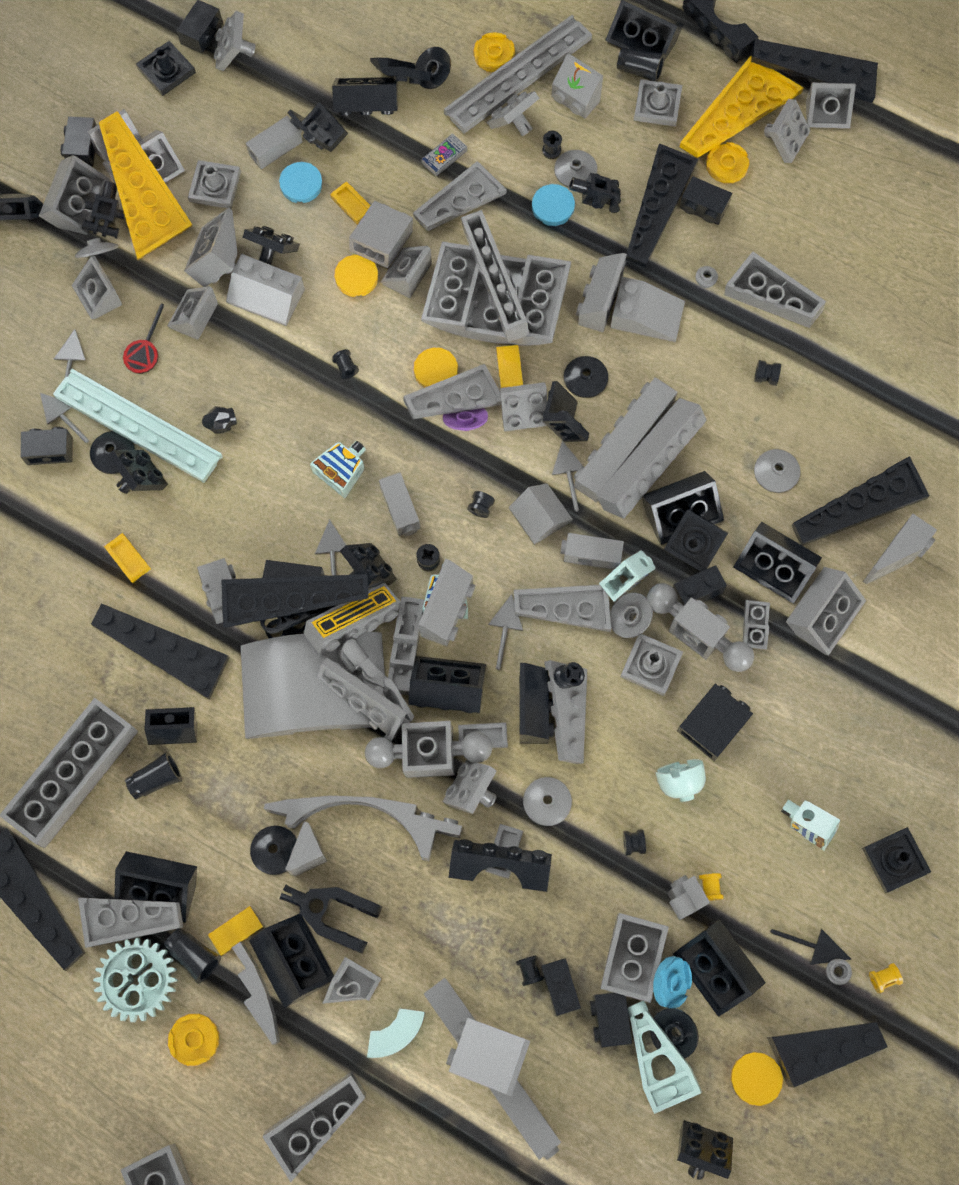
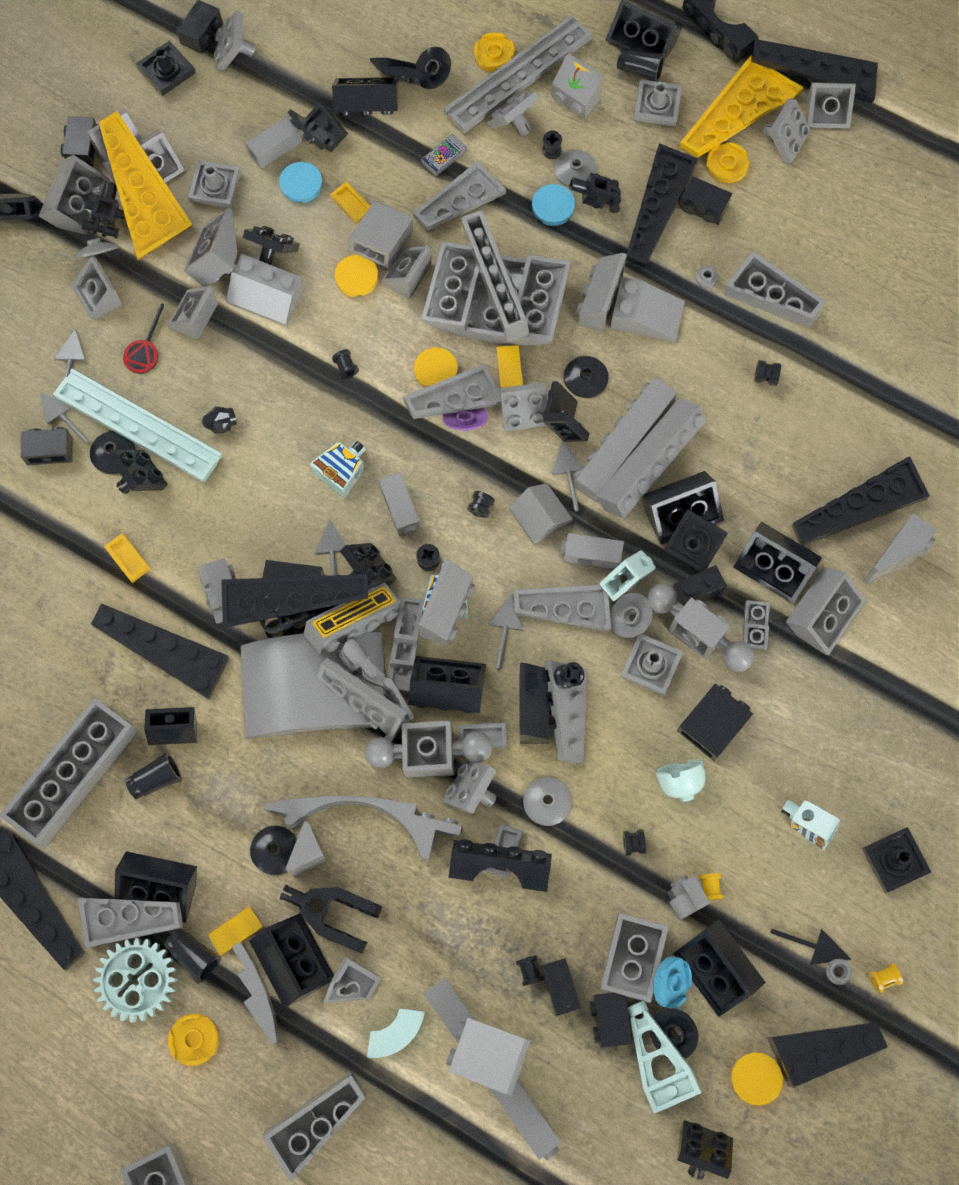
(776, 480): light grey dish -> none

